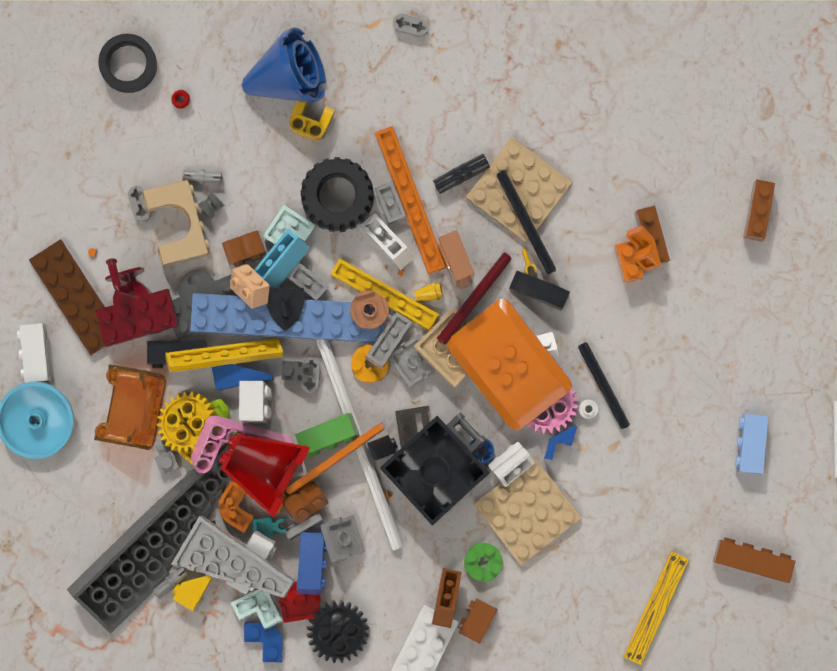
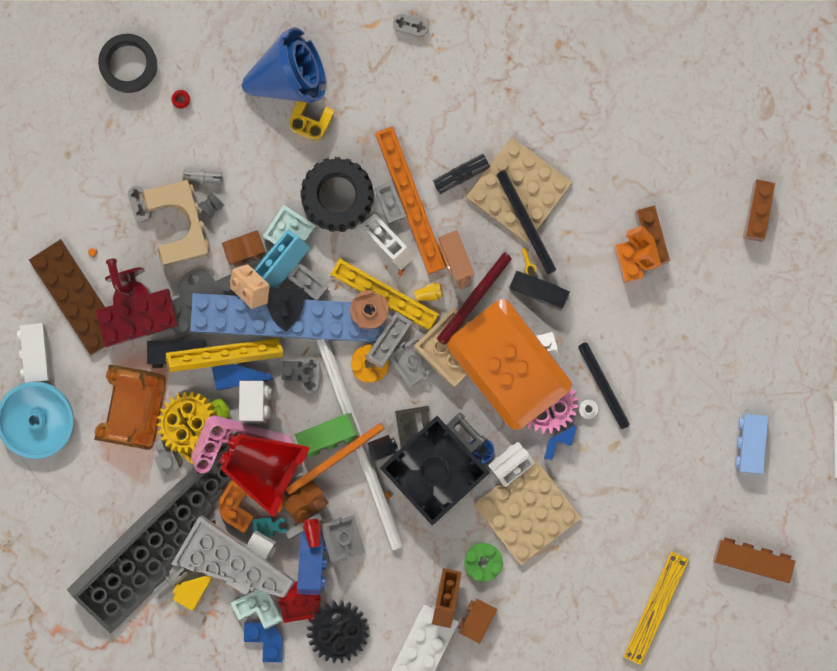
(312, 531): none -> red cone

